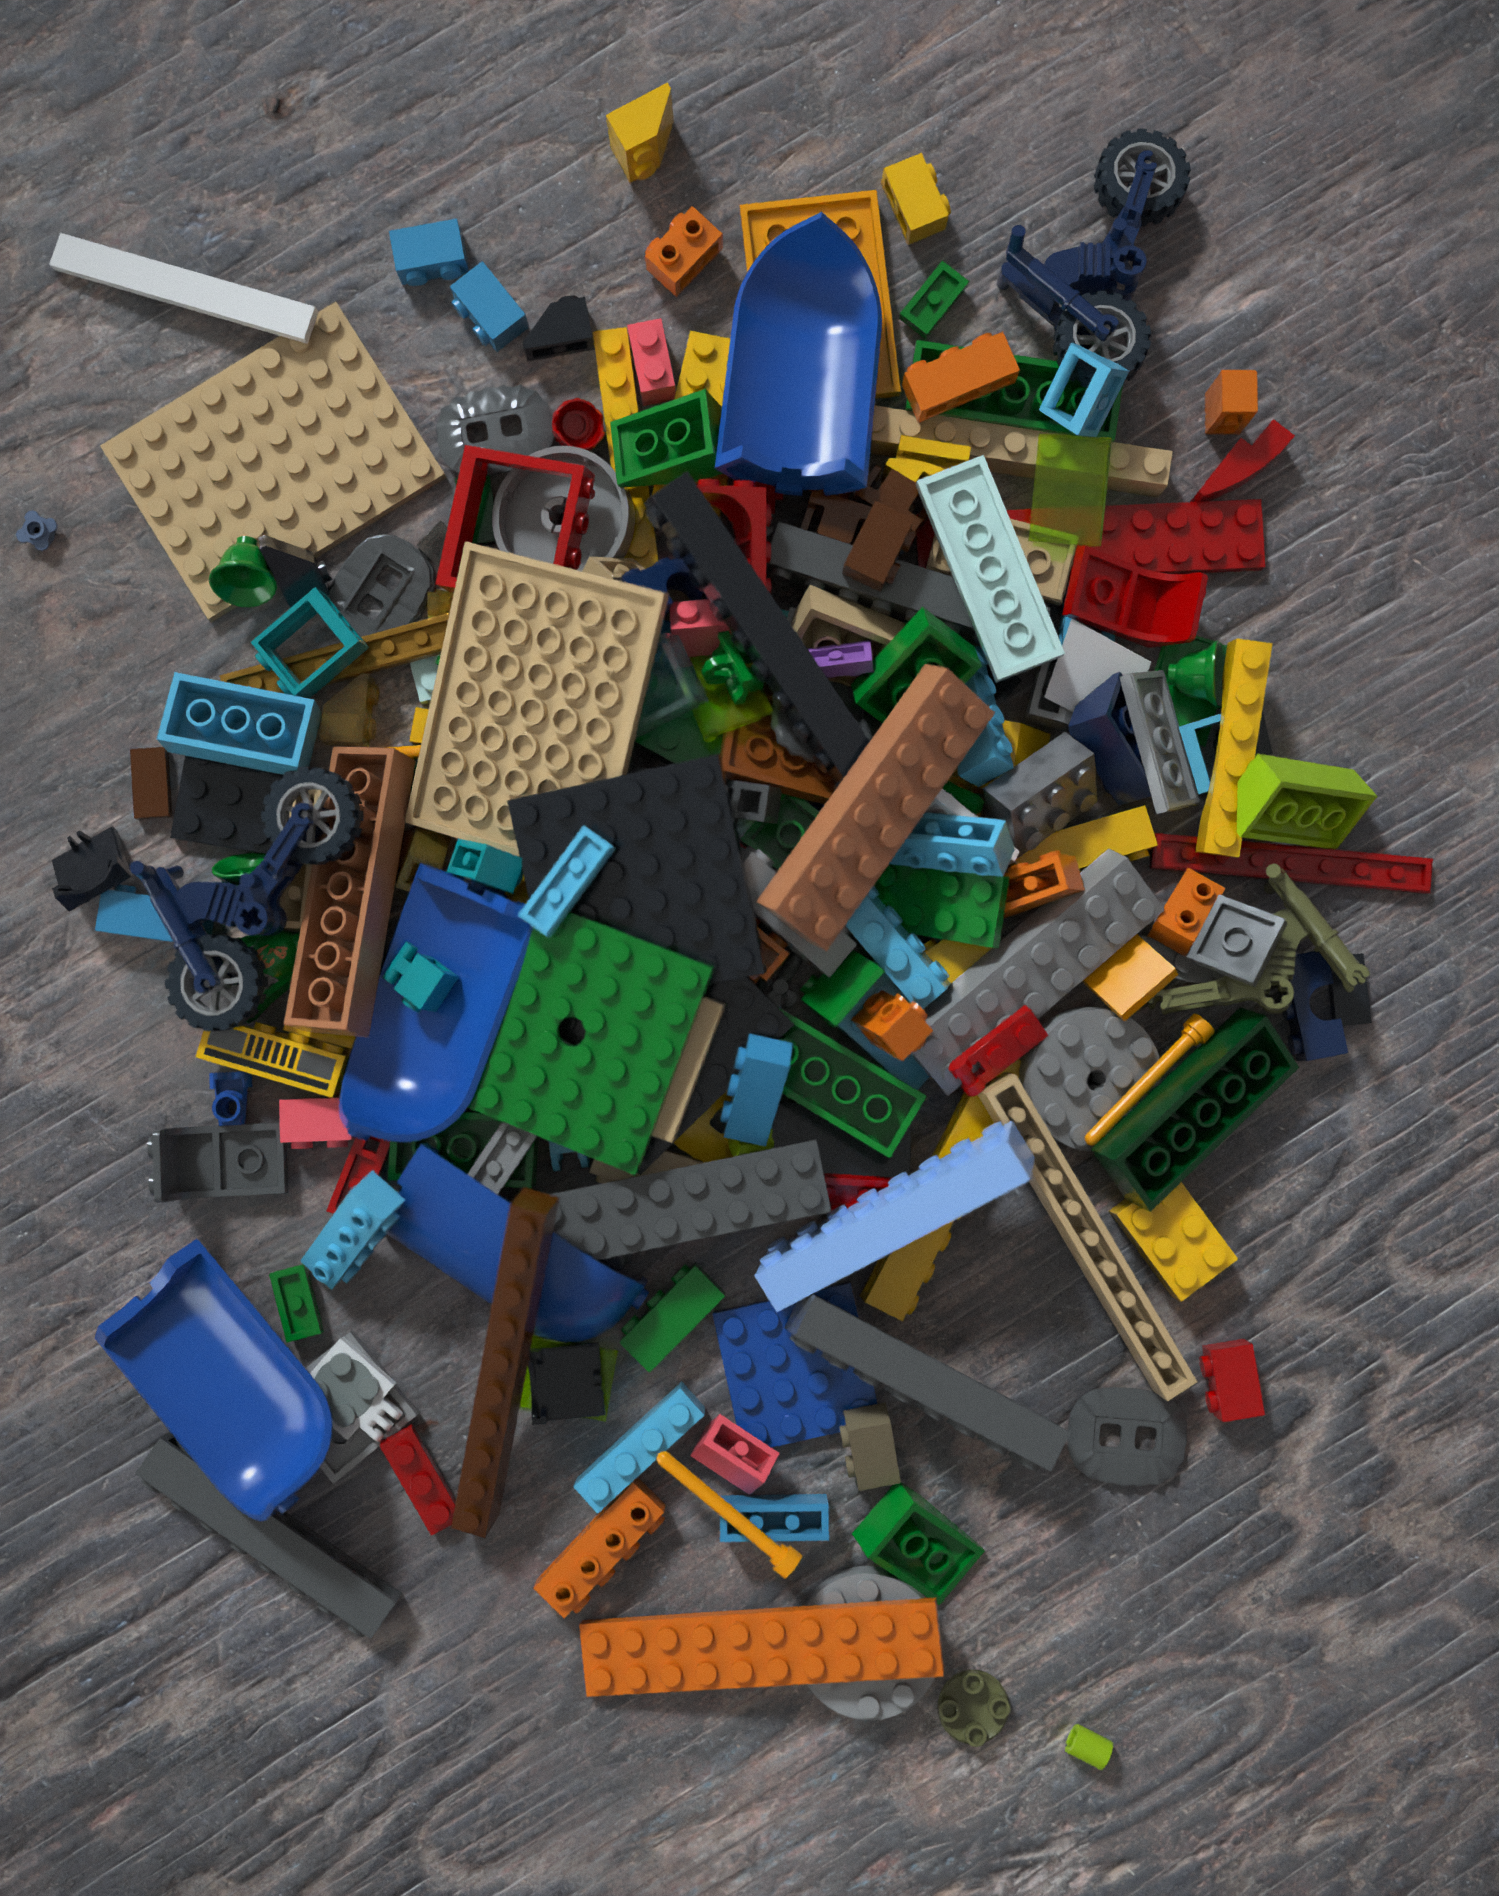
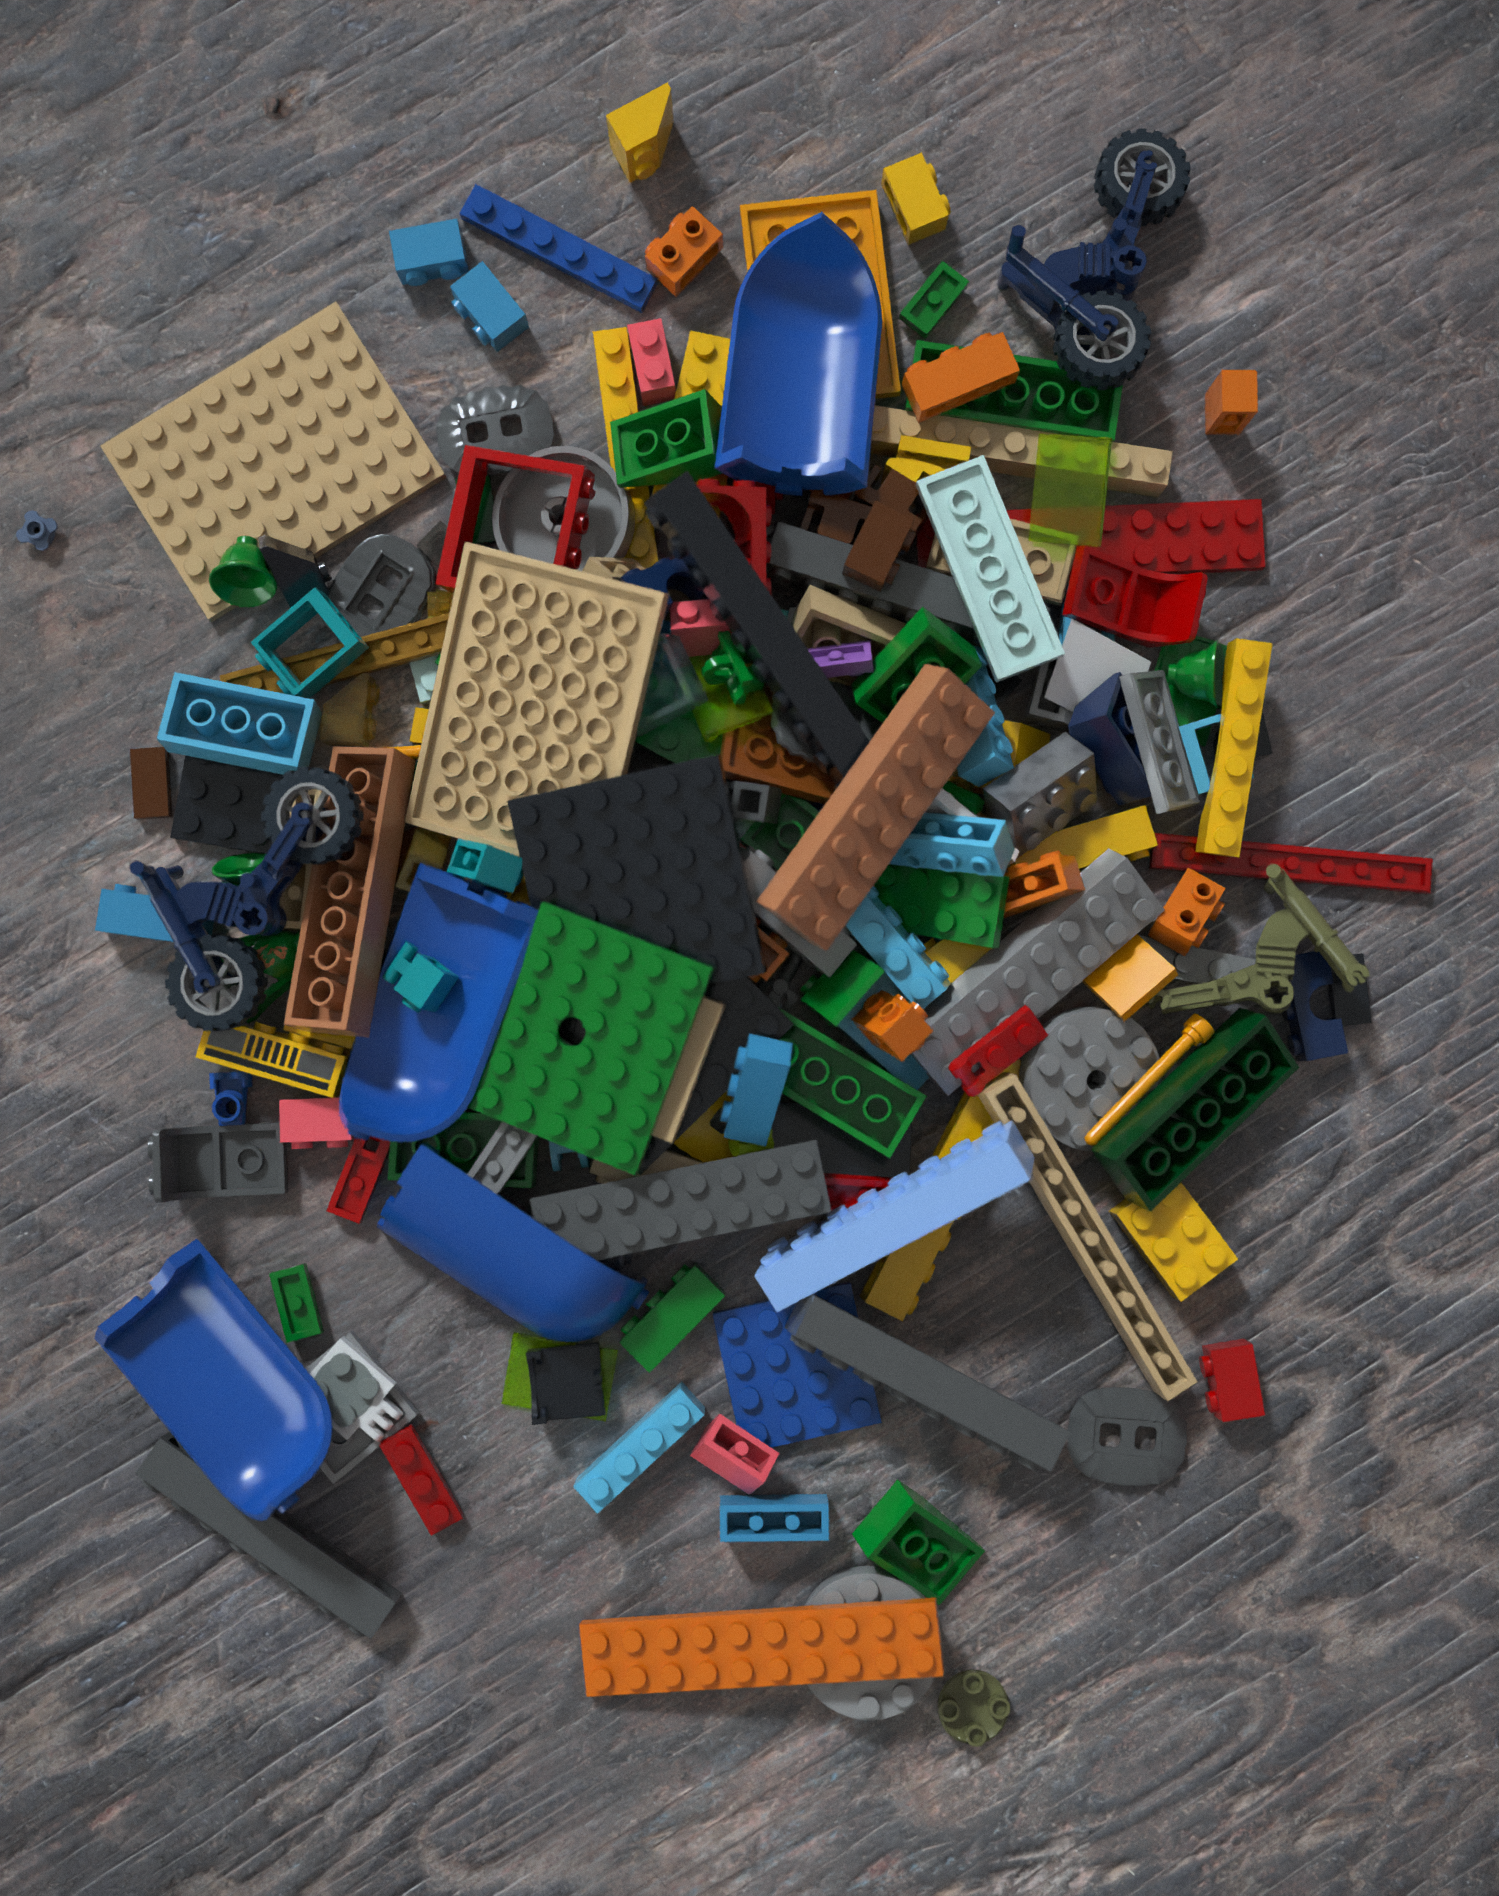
(89, 868): black piece -> none
(184, 288): white tile -> none
(353, 1231): medium azure brick -> none
(504, 1360): reddish brown brick -> none
(558, 248): none -> blue plate
(560, 330): black slope -> none
(566, 881): medium azure tile -> none
(578, 424): red hair -> none
(599, 1547): orange brick -> none
(783, 1558): light orange piece -> none
(871, 1446): dark tan brick -> none
(1089, 1746): lime piece -> none
(1097, 398): medium azure tile -> none
(1237, 940): plate -> none
(1245, 462): red slope -> none
(1300, 802): lime slope -> none

